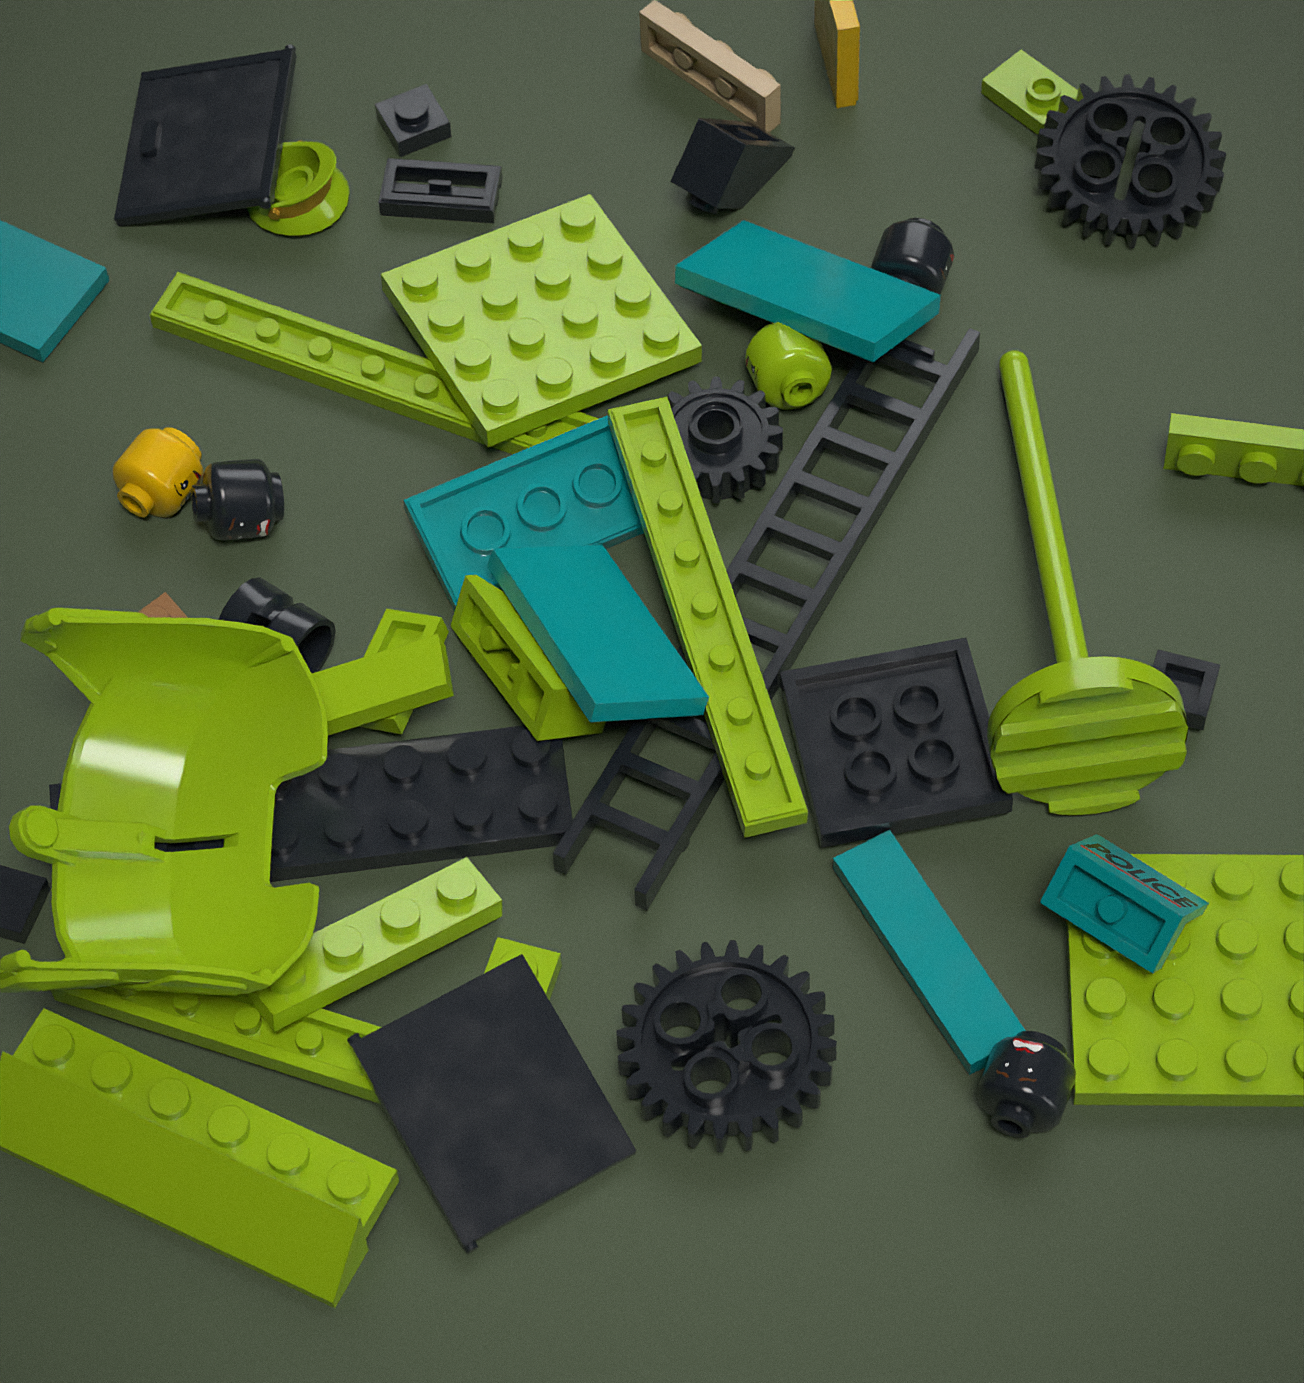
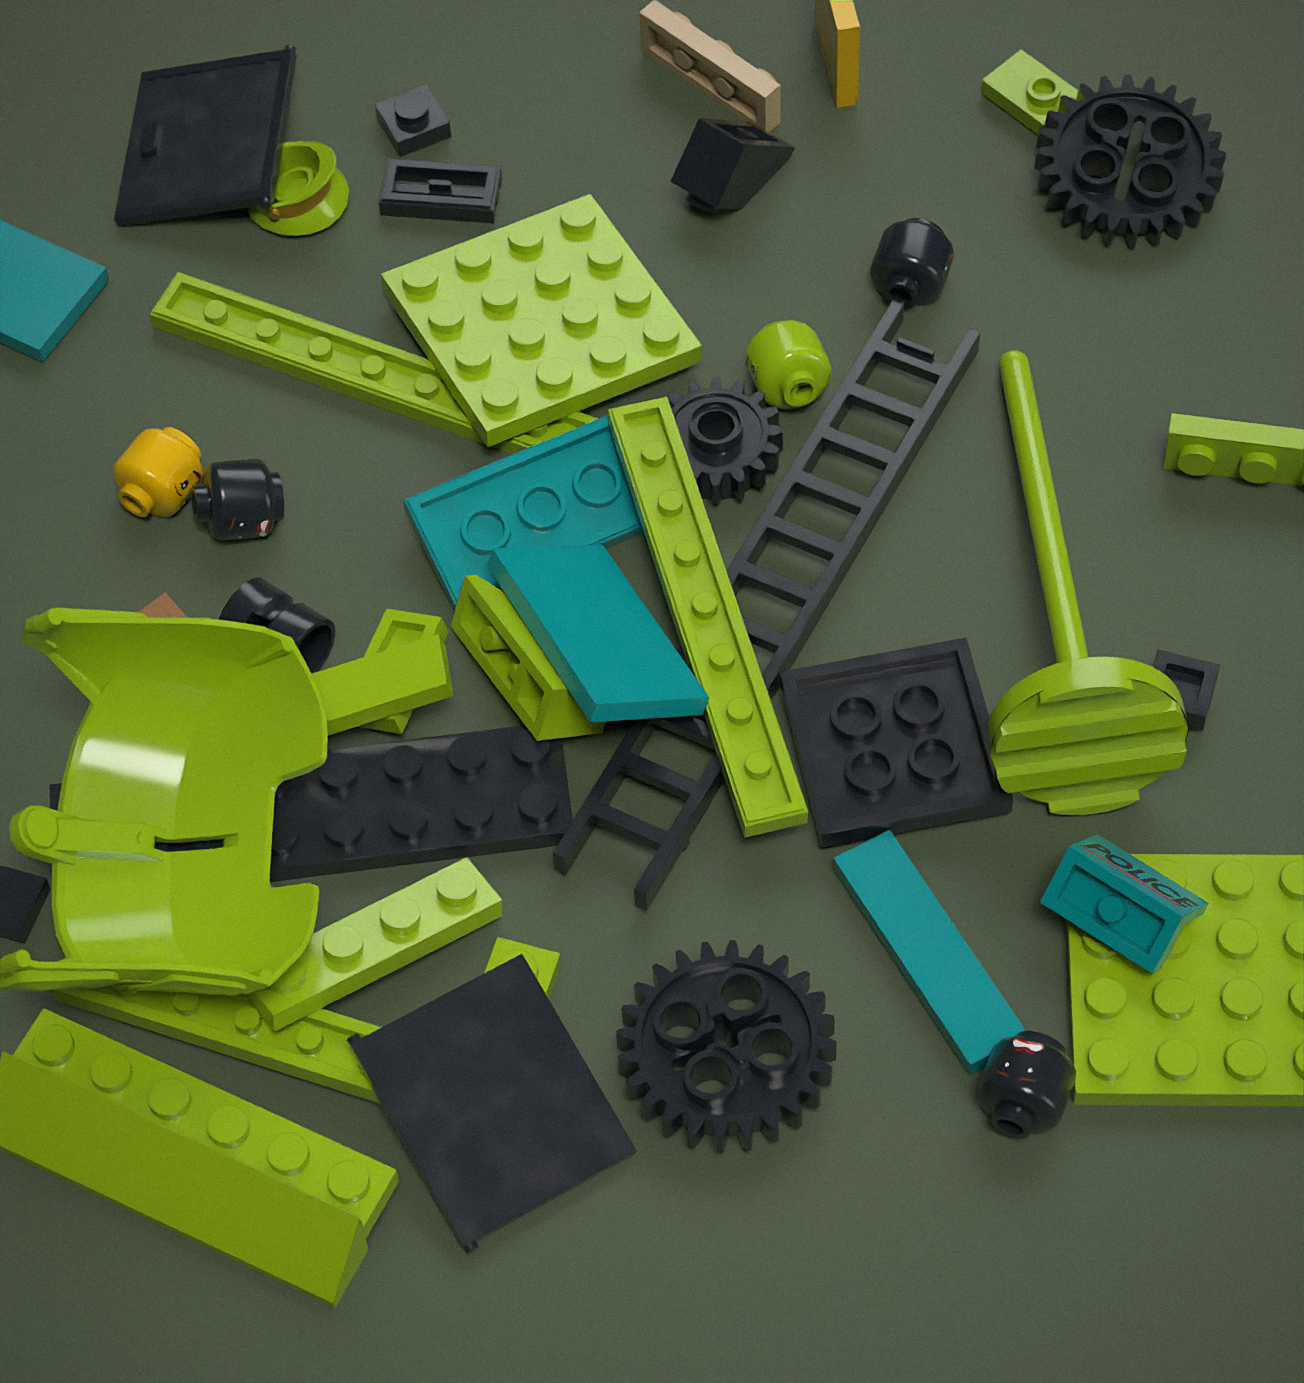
(808, 290): teal tile -> none

